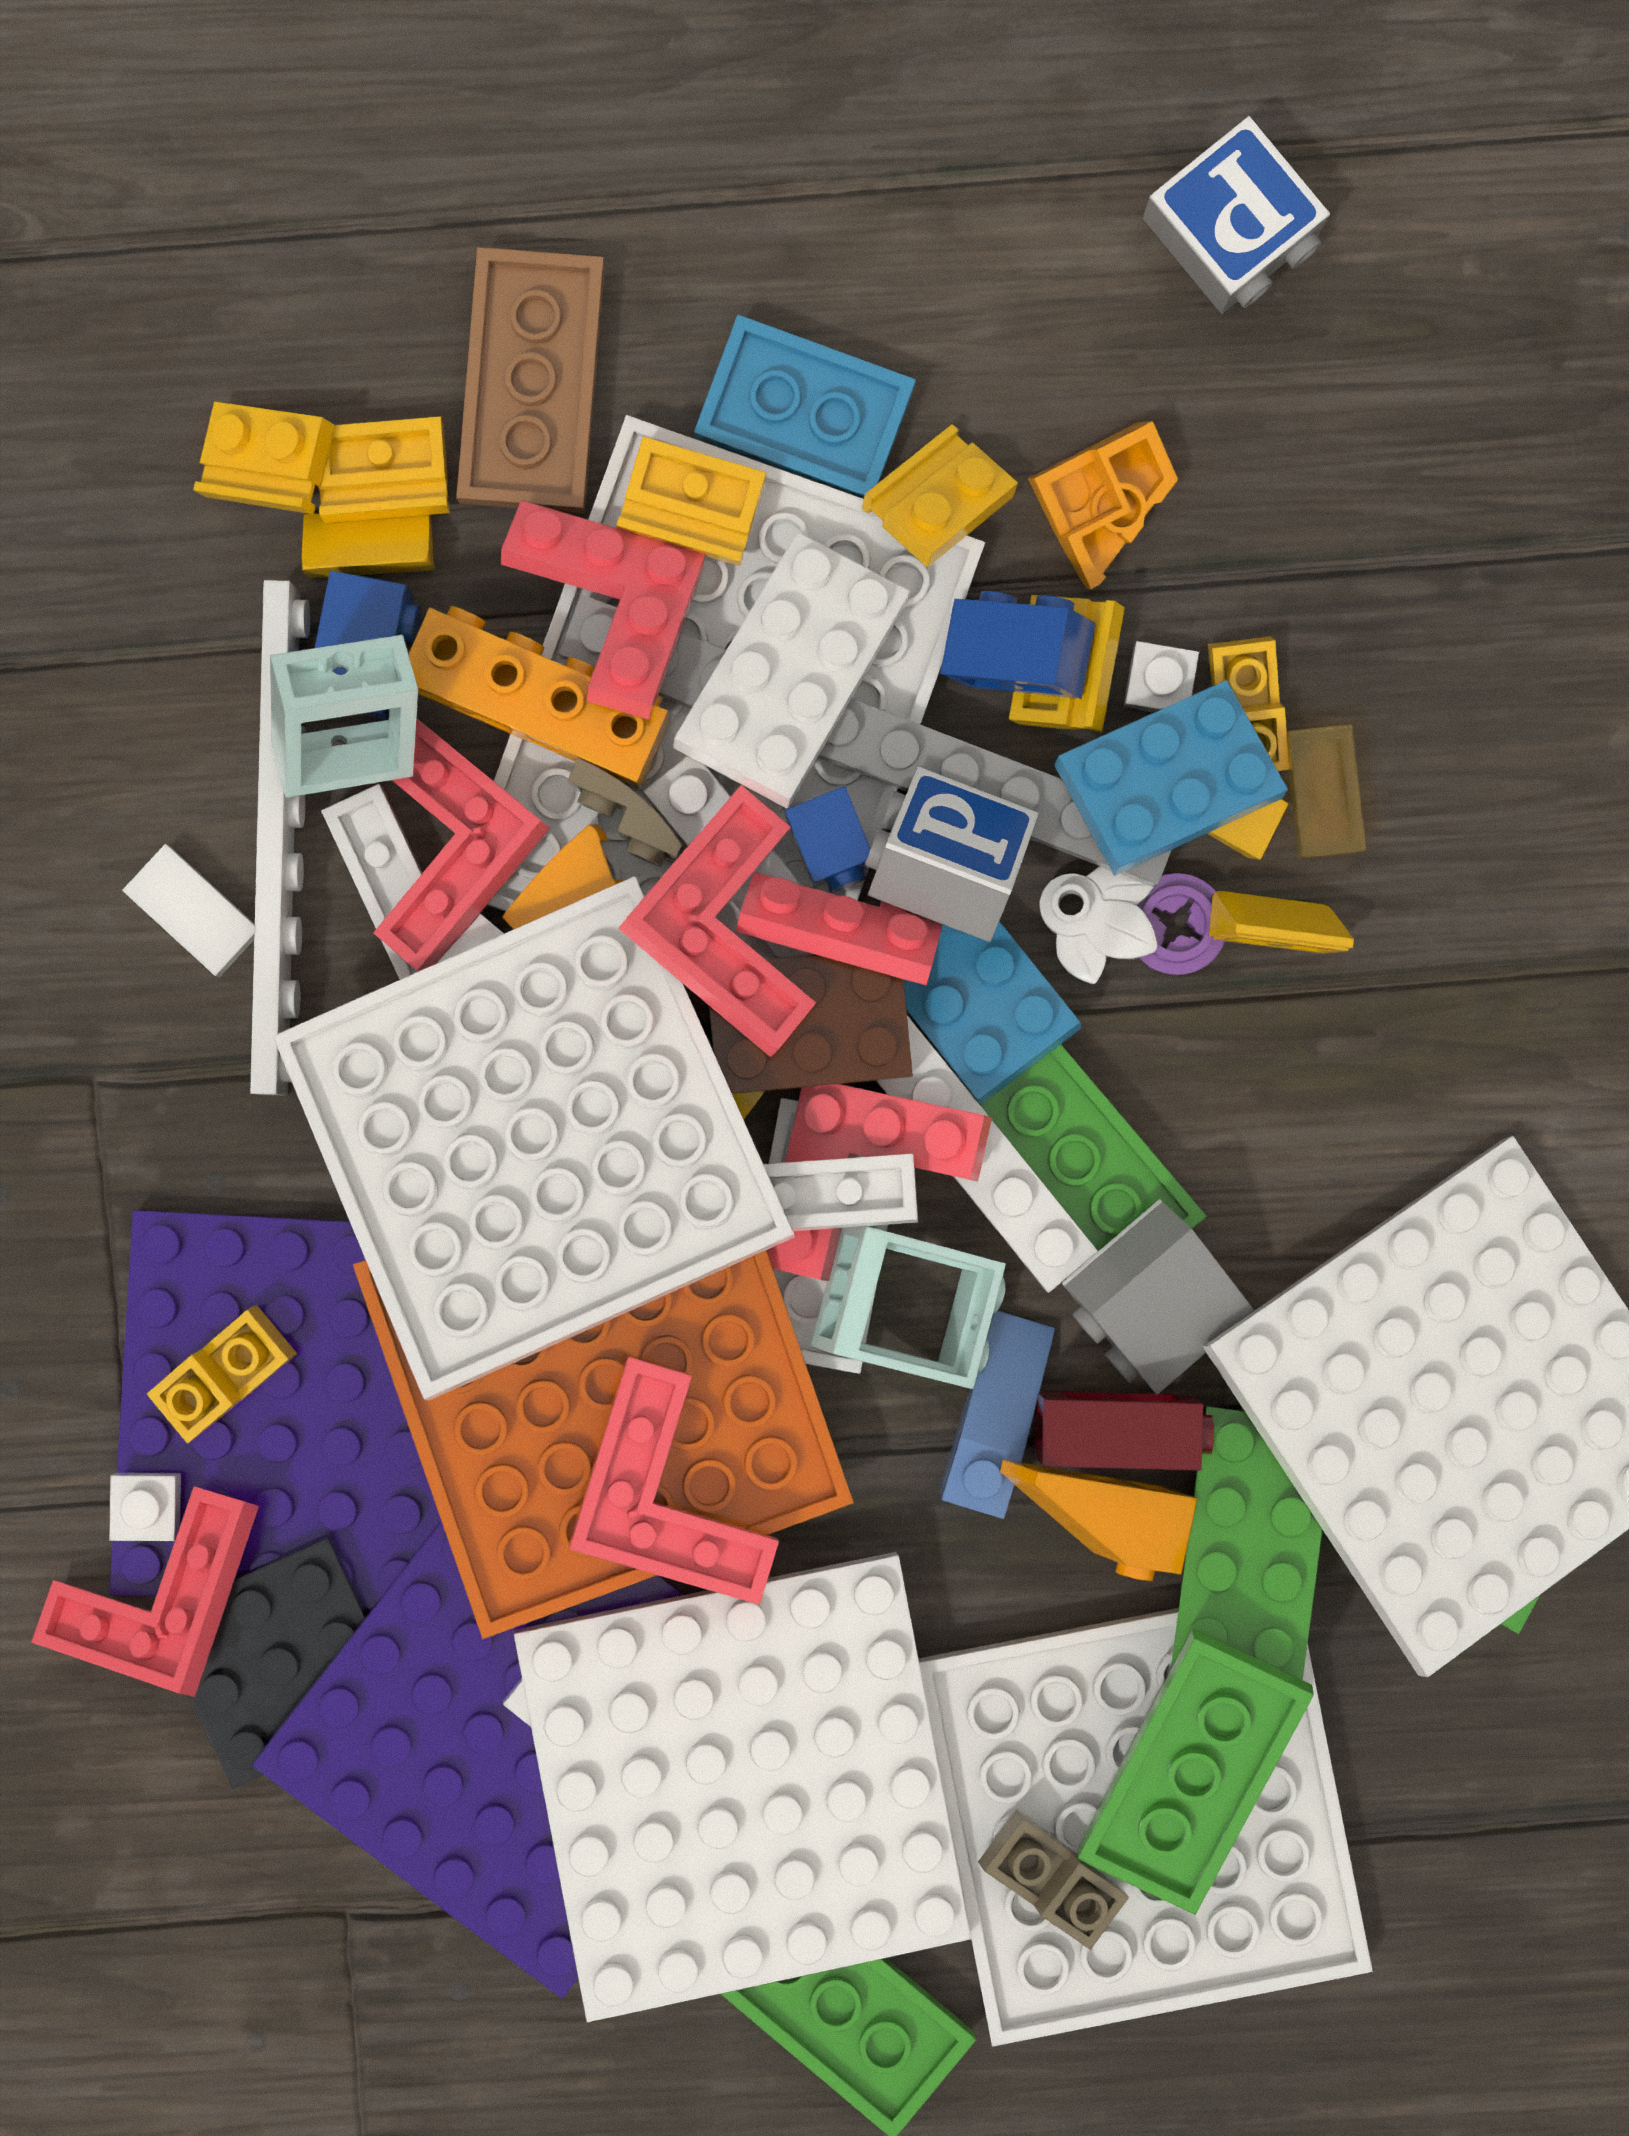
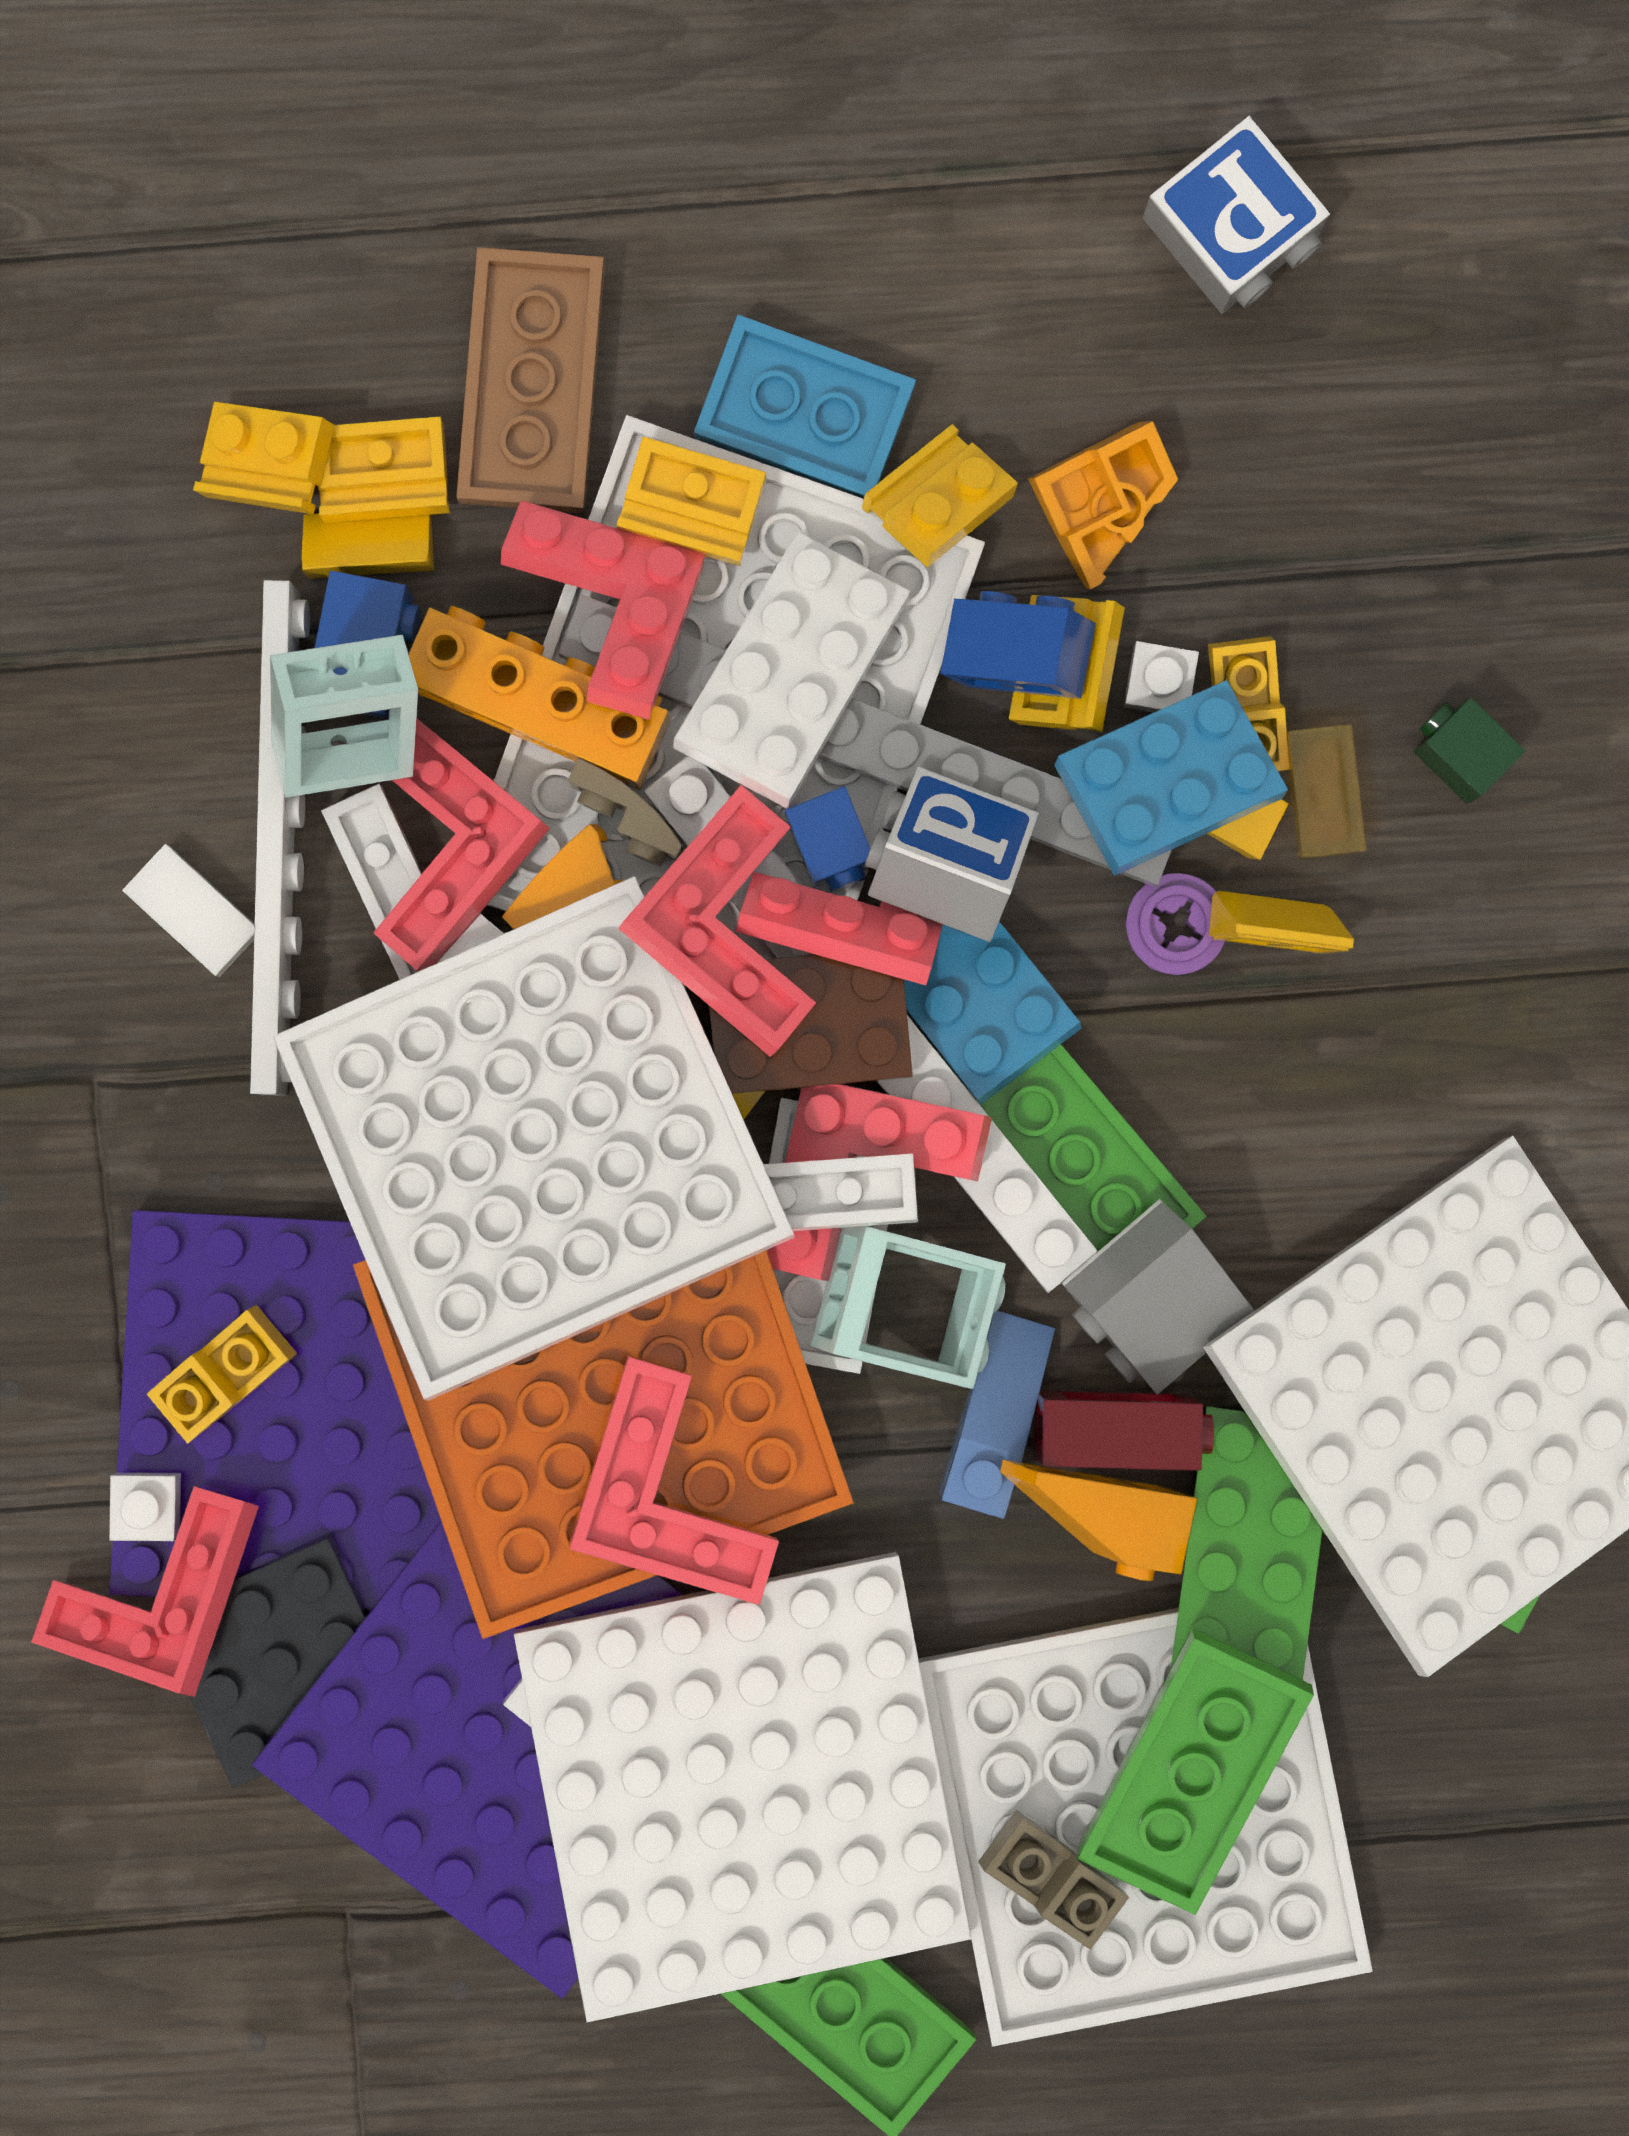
(1104, 927): white plate -> none
(1467, 749): none -> dark green brick

